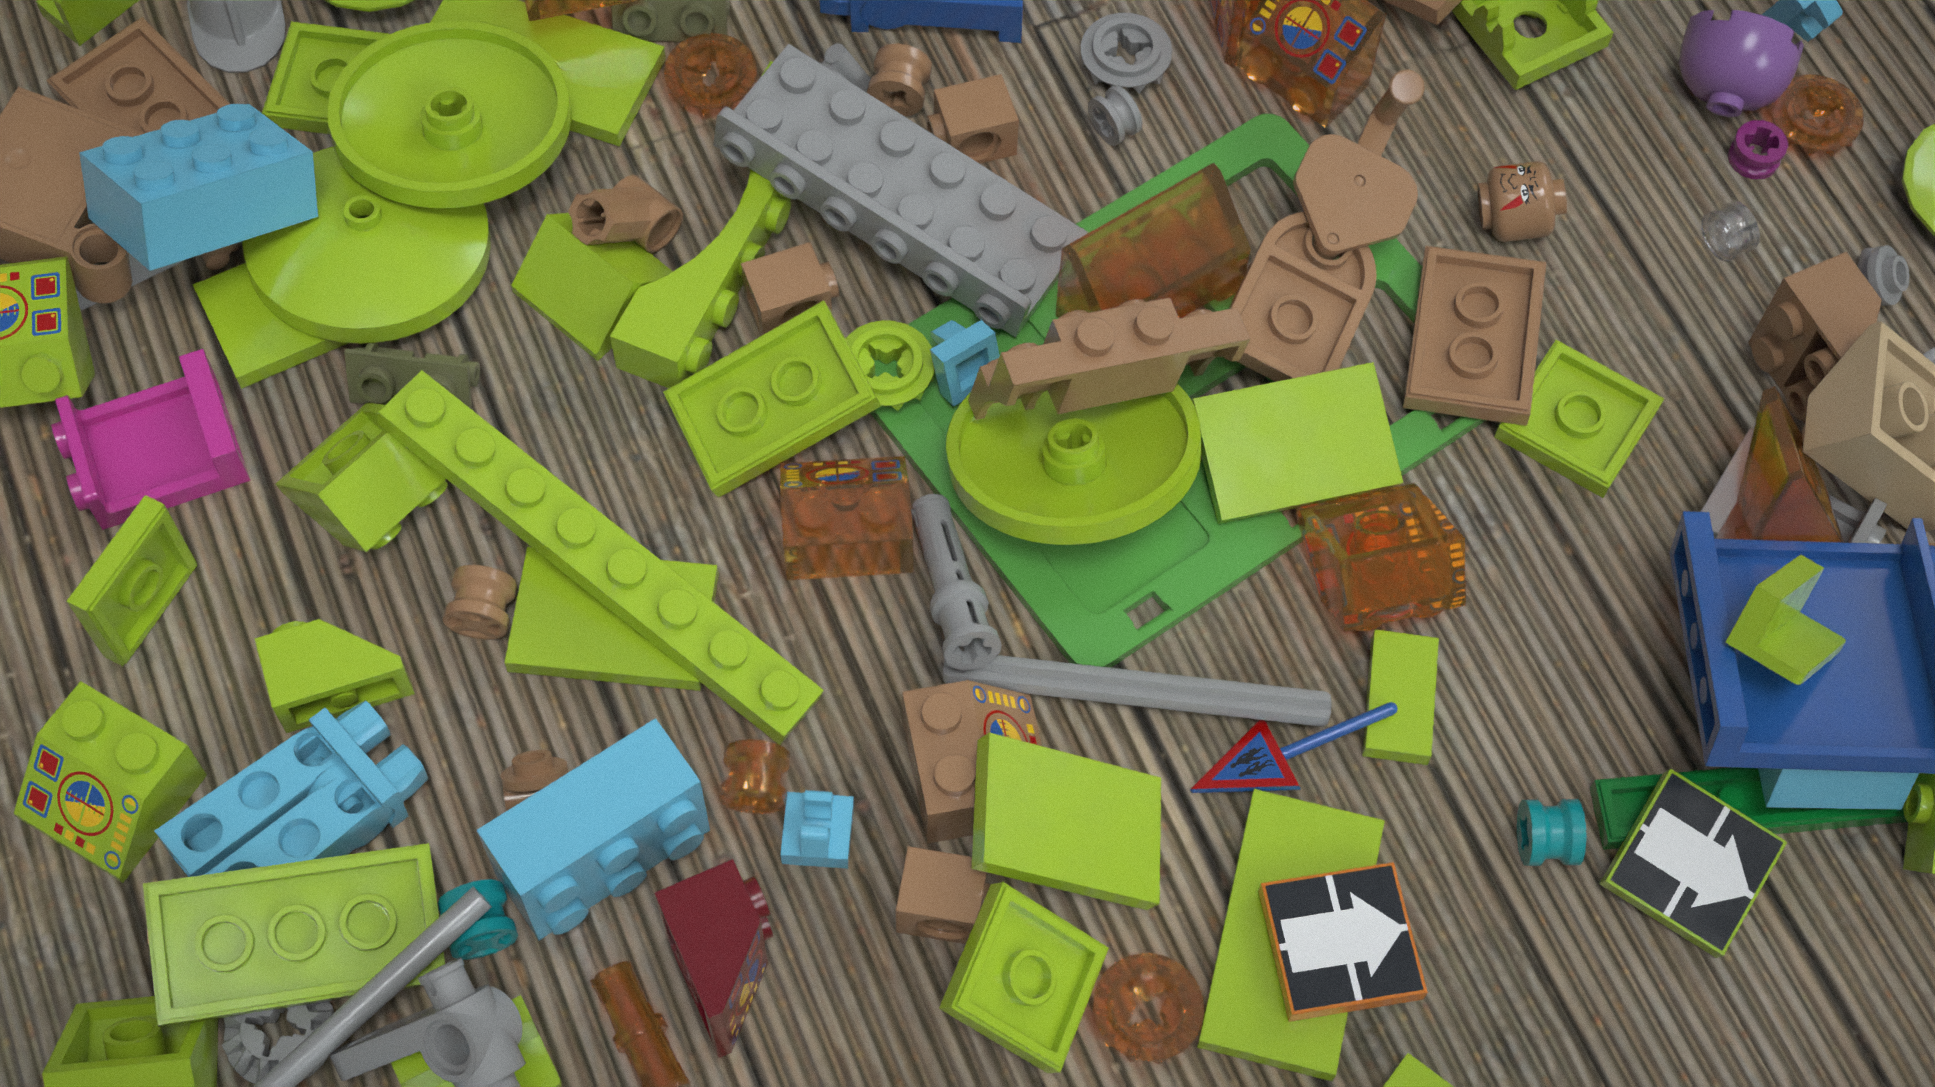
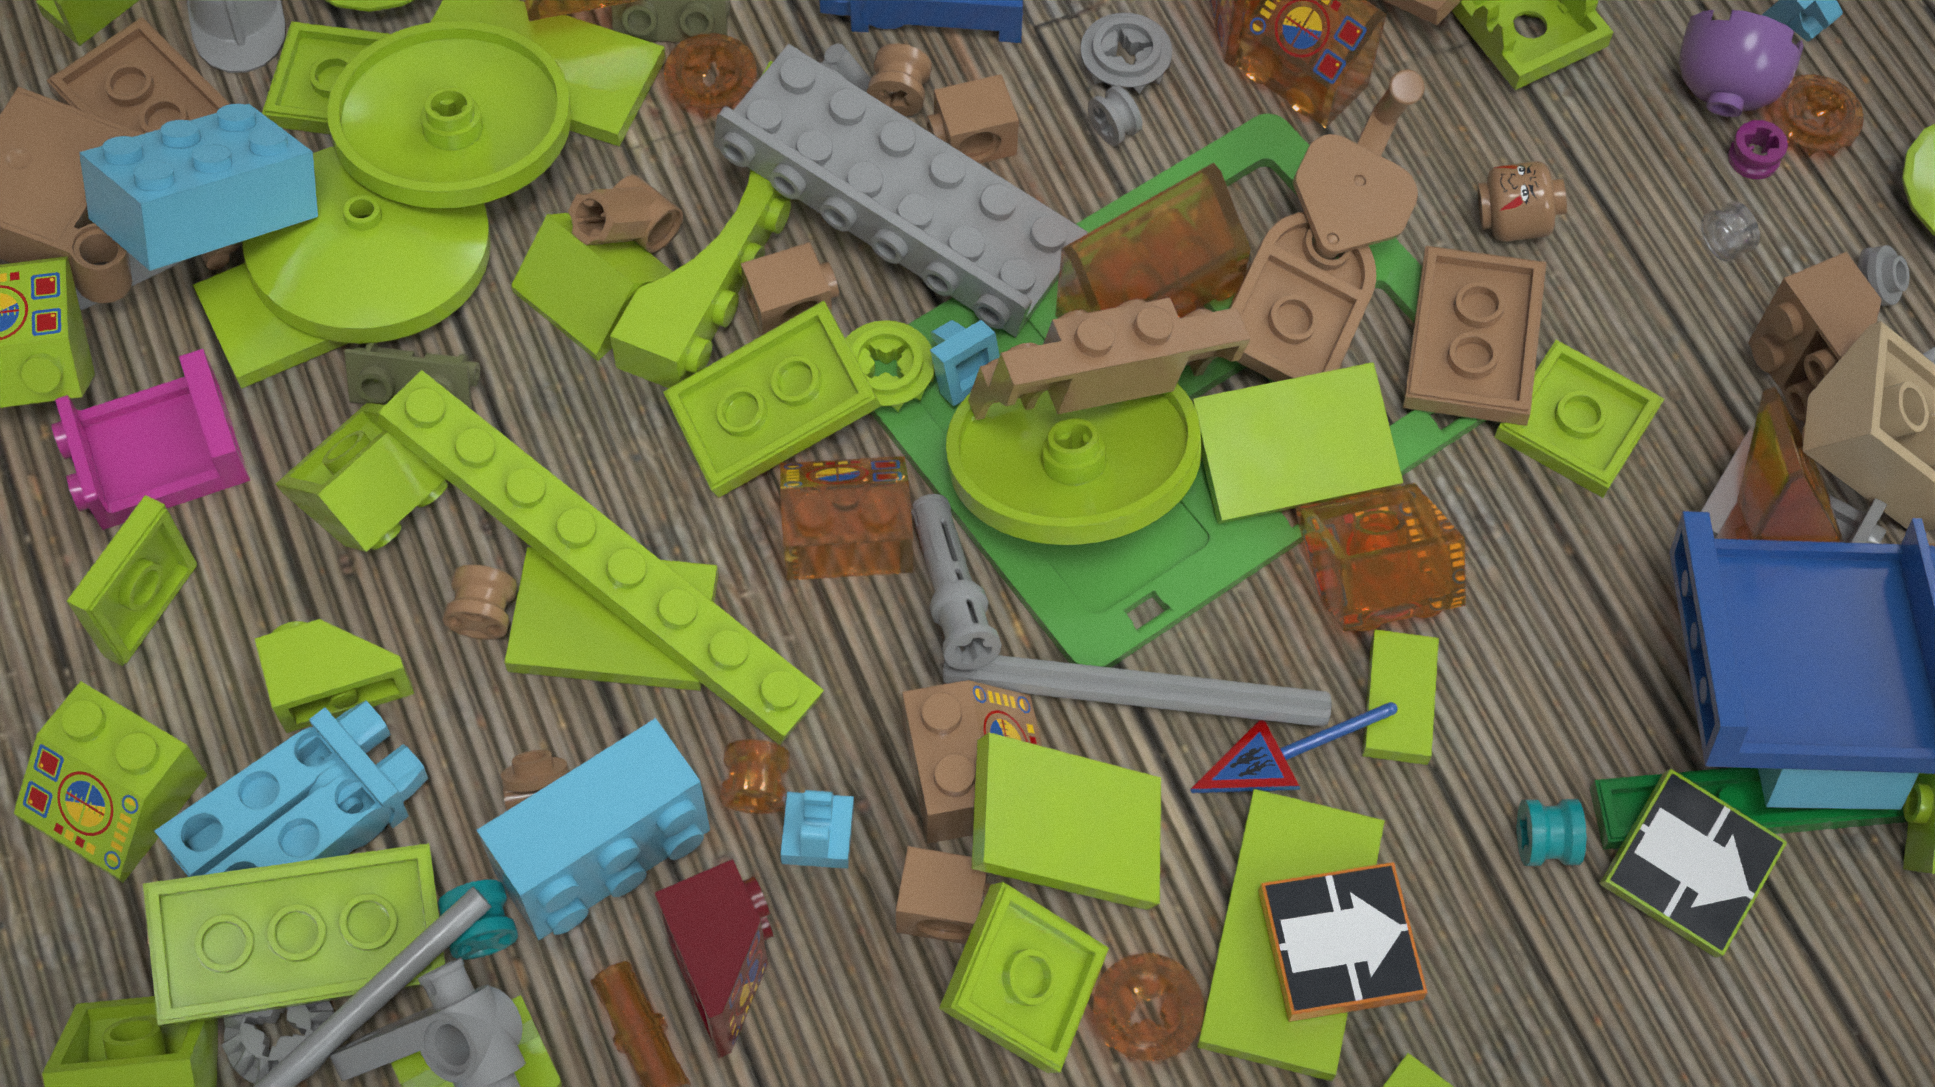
(1776, 630): lime panel -> none

